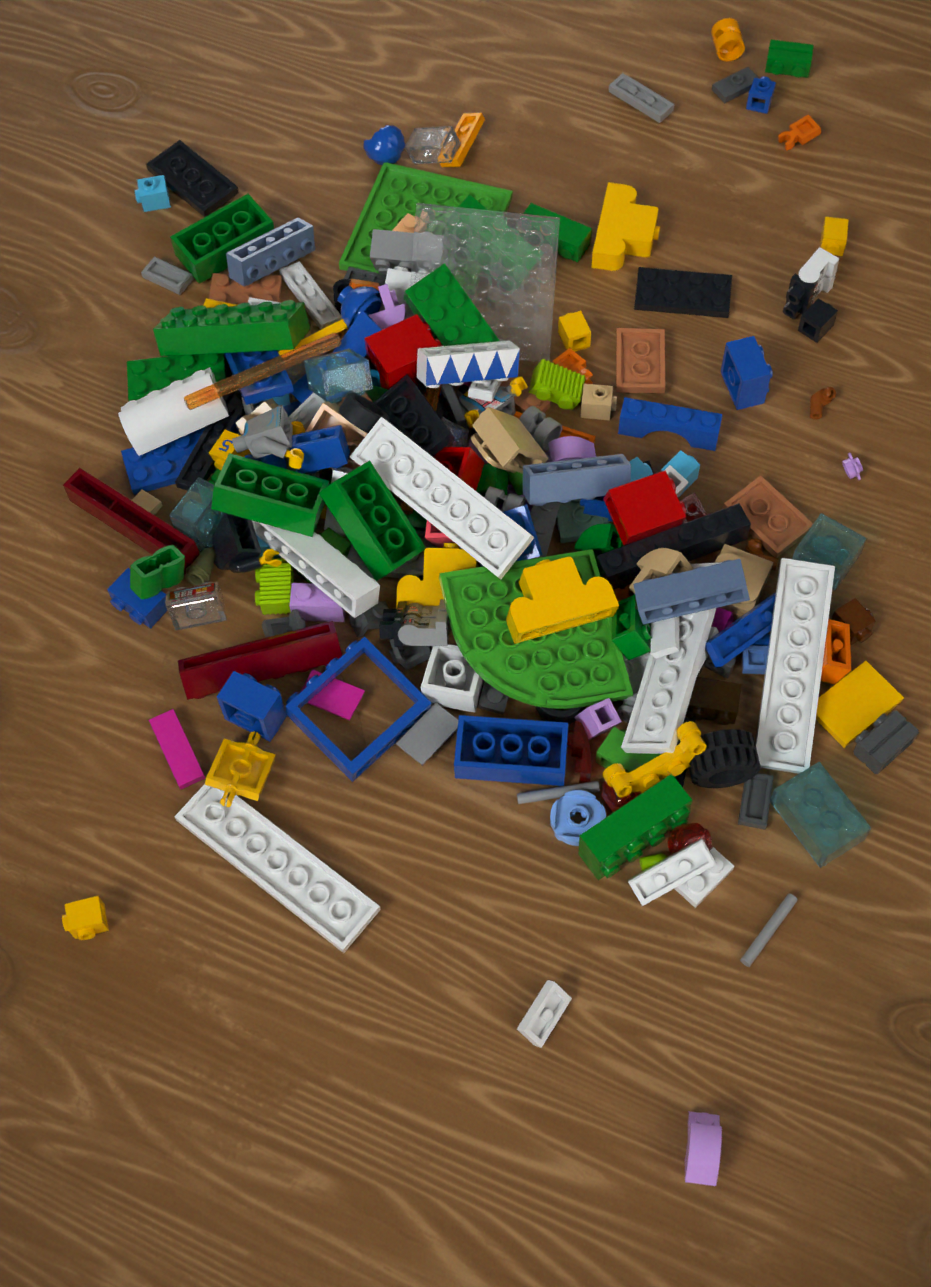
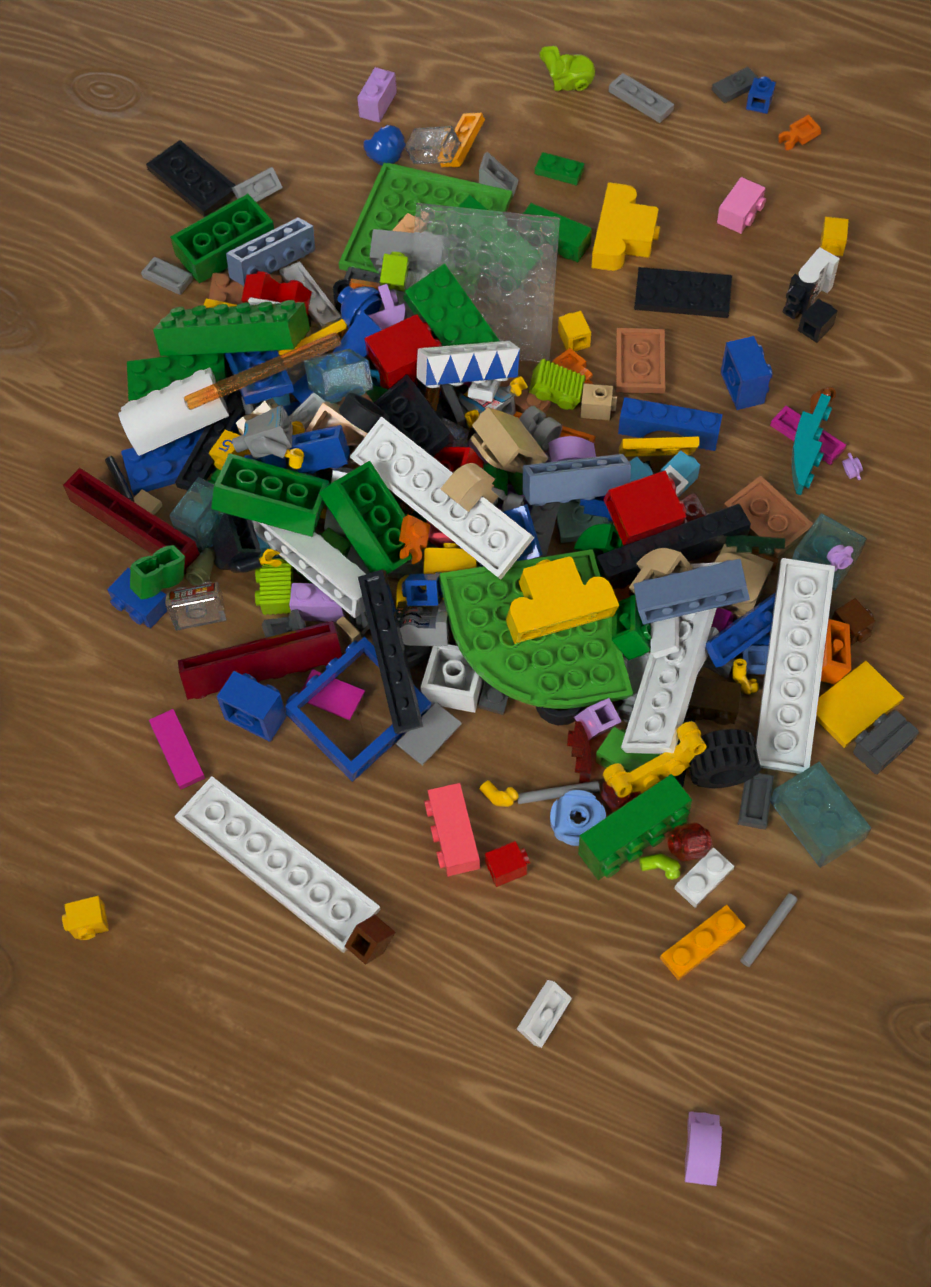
(118, 477): none -> black piece
(152, 193): medium azure brick -> none
(240, 769): yellow plate -> none
(259, 185): none -> light grey plate
(266, 288): none -> red brick
(347, 630): none -> tan tile
(369, 939): none -> reddish brown brick
(377, 95): none -> lavender brick
(390, 651): none -> black plate
(395, 271): none -> lime brick
(415, 536): none -> orange plate
(418, 597): none -> blue brick
(452, 830): none -> coral brick
(468, 486): none -> tan brick
(495, 174): none -> light grey slope
(497, 797): none -> yellow arm
(507, 863): none -> red brick
(511, 750): blue brick -> none
(559, 168): none -> green plate
(567, 70): none -> lime head
(658, 446): none -> yellow tile
(672, 872): white tile -> none
(702, 942): none -> light orange plate
(727, 39): light orange wheel -> none
(740, 677): none -> yellow arm
(741, 205): none -> bright pink brick
(745, 544): none -> clear green plate
(787, 422): none -> dark pink tile
(789, 58): green brick -> none
(807, 446): none -> teal slope
(840, 556): none -> lavender plate

